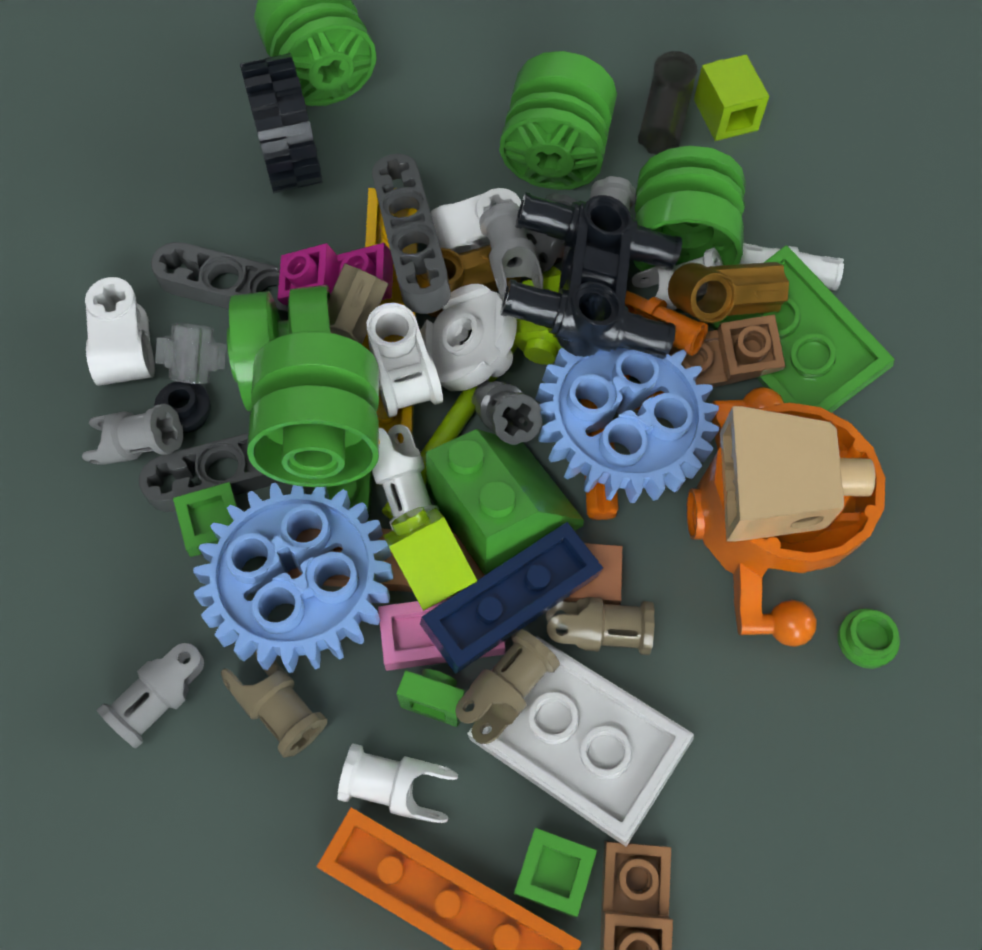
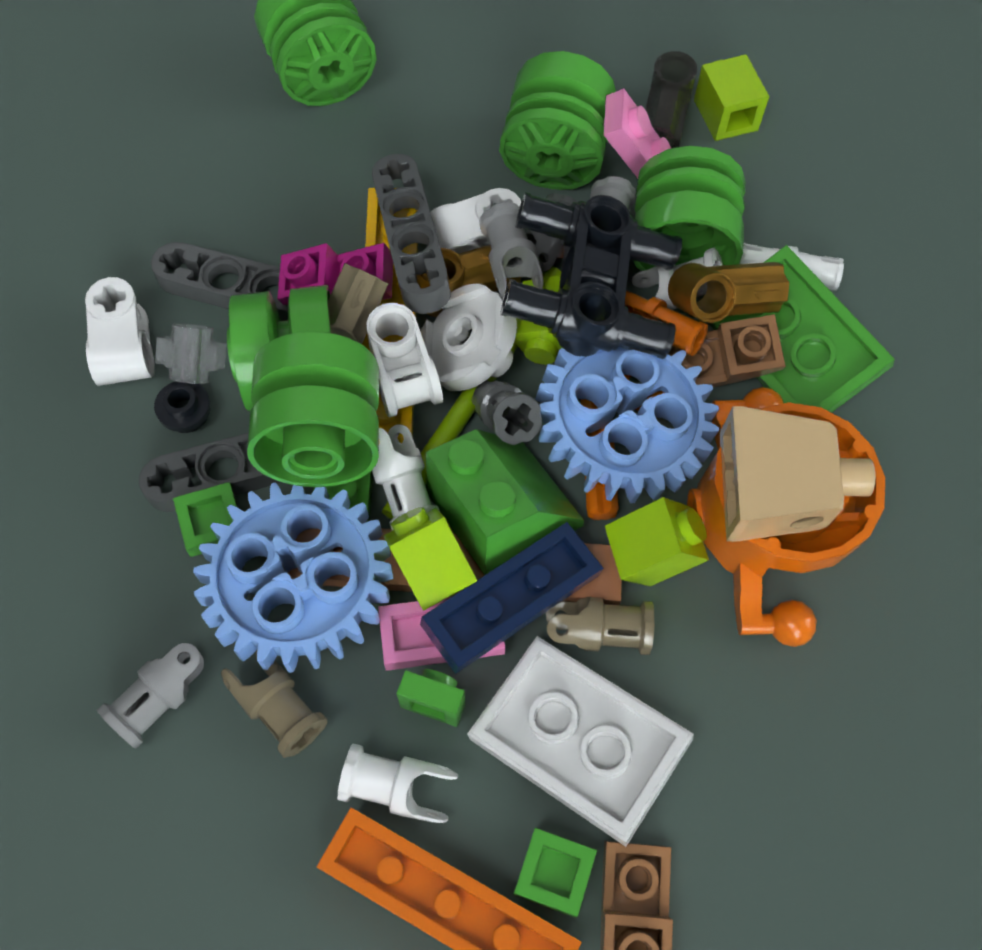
(130, 435): light grey piece -> none
(282, 122): black wheel -> none
(502, 691): dark tan piece -> none
(630, 131): none -> bright pink plate
(657, 542): none -> lime brick
(868, 638): bright green plate -> none

